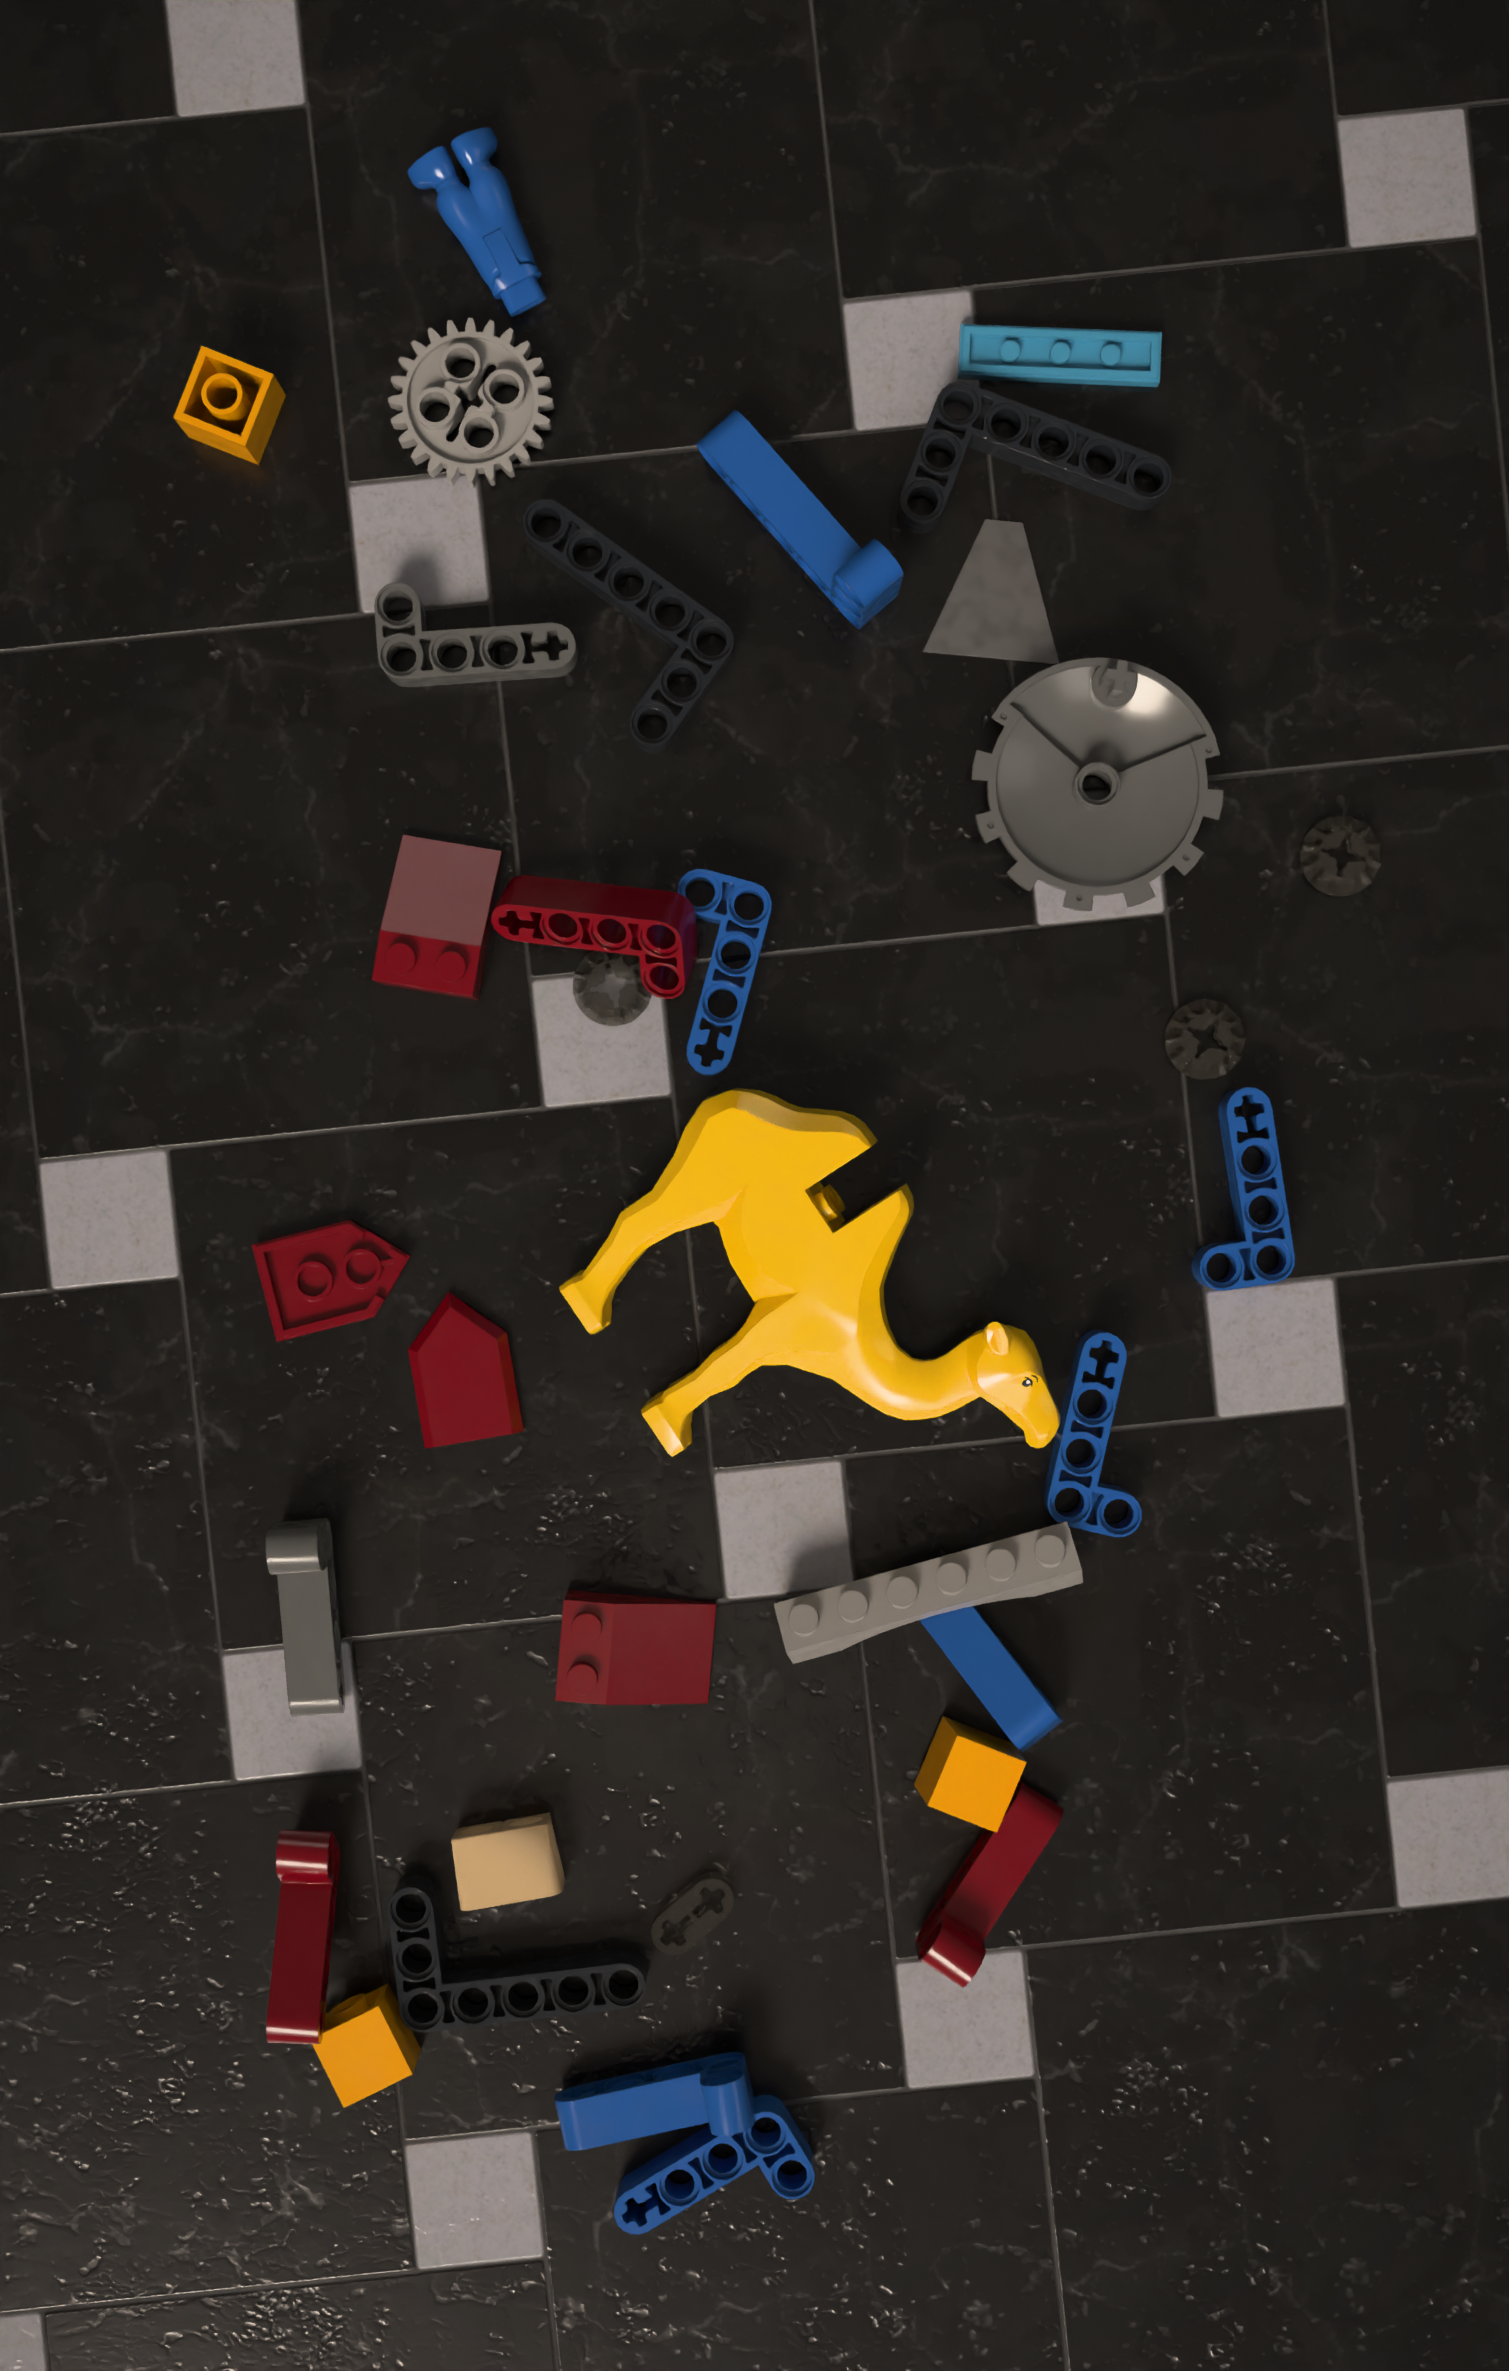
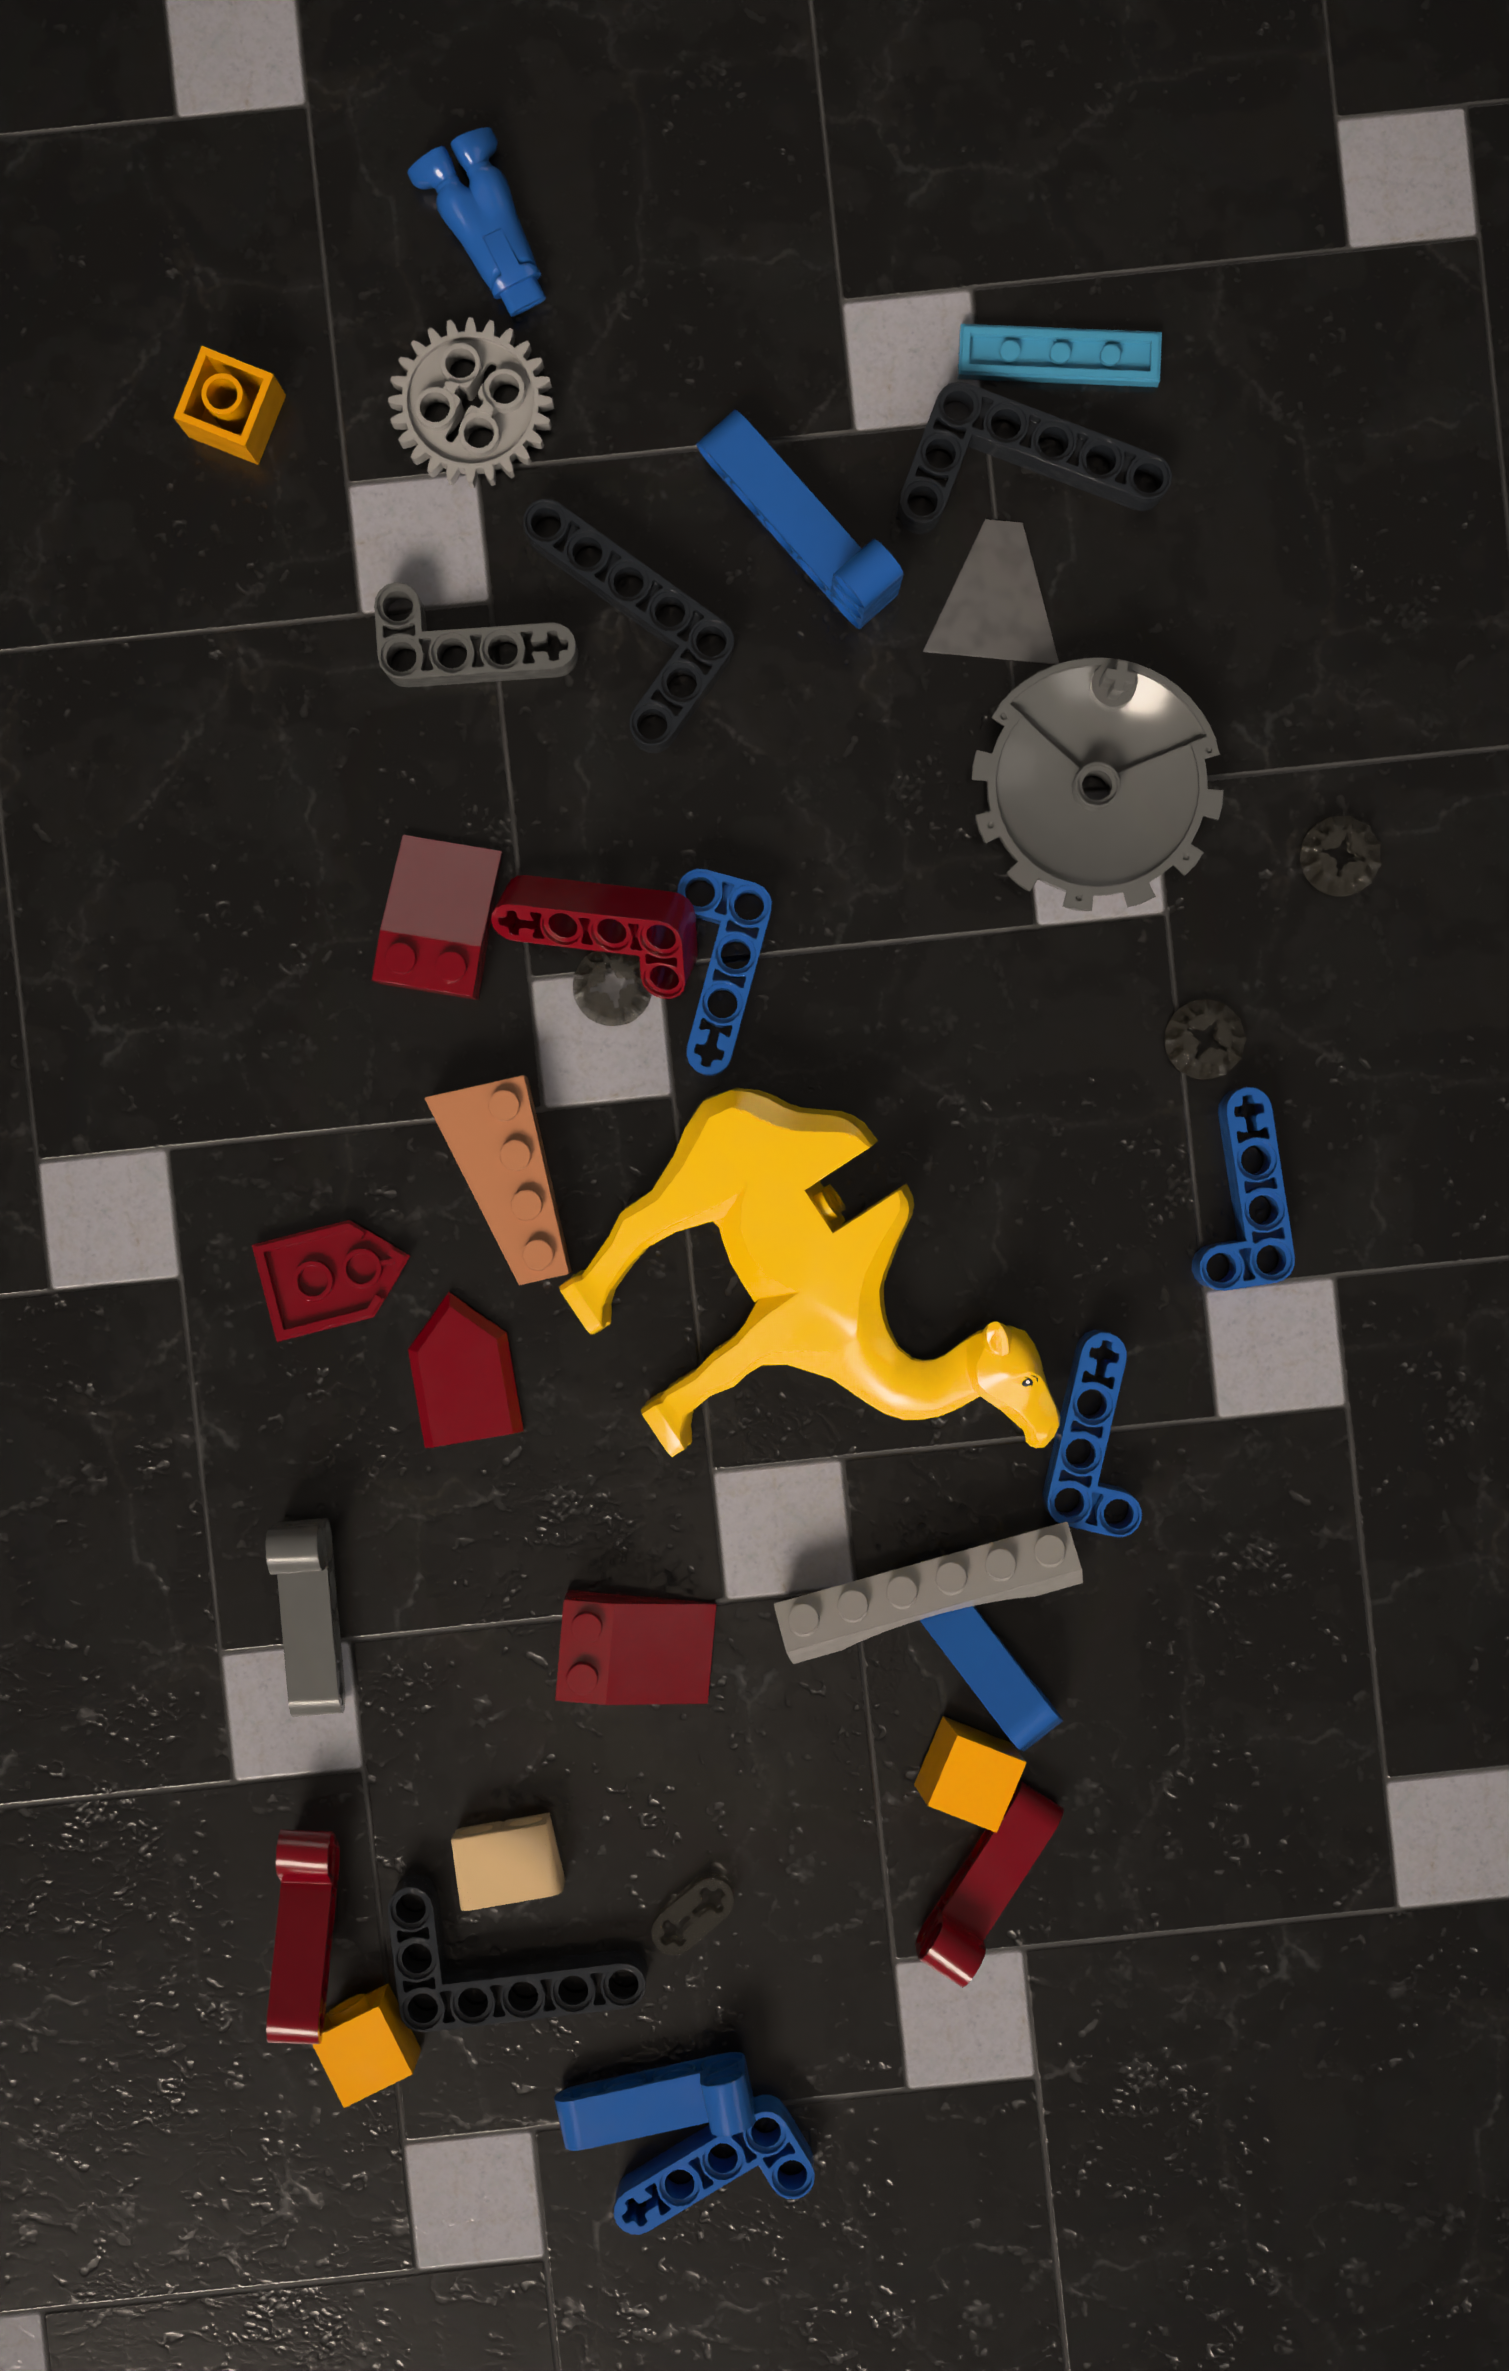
(506, 1167): none -> nougat wedge

